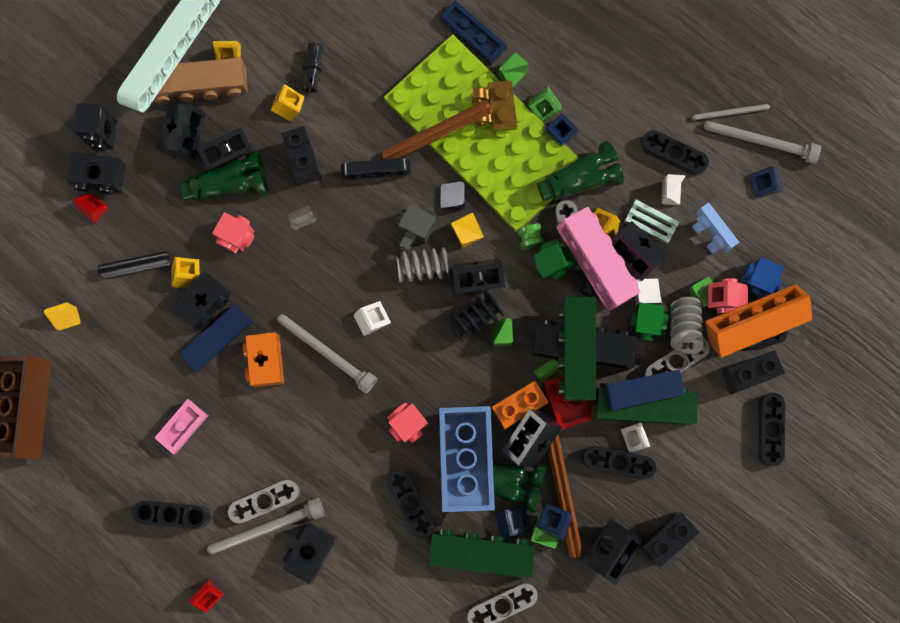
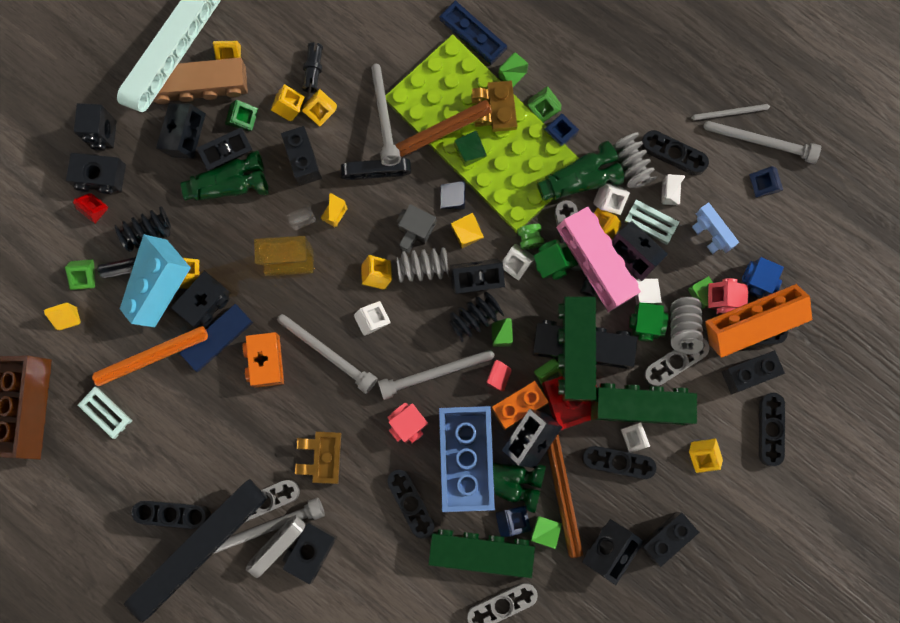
(80, 274): none -> bright green slope
(120, 426): none -> light aqua tile
(150, 356): none -> orange axle
(153, 226): none -> black piece
(153, 281): none -> medium azure wedge
(181, 426): bright pink plate -> none
(195, 551): none -> black beam
(206, 596): red slope -> none
(233, 233): coral brick -> none
(241, 115): none -> green slope
(275, 546): none -> light grey beam
(284, 255): none -> clear yellow panel
(319, 107): none -> yellow slope
(326, 457): none -> pearl gold plate
(334, 211): none -> yellow slope
(376, 272): none -> yellow slope
(390, 153): none -> light grey piece
(390, 387): none -> light grey piece
(470, 148): none -> dark green slope
(499, 376): none -> coral slope
(517, 261): none -> white slope
(554, 521): dark blue slope -> none
(611, 198): none -> white slope
(632, 161): none -> light grey piece
(645, 389): dark blue tile -> none
(705, 455): none -> yellow slope

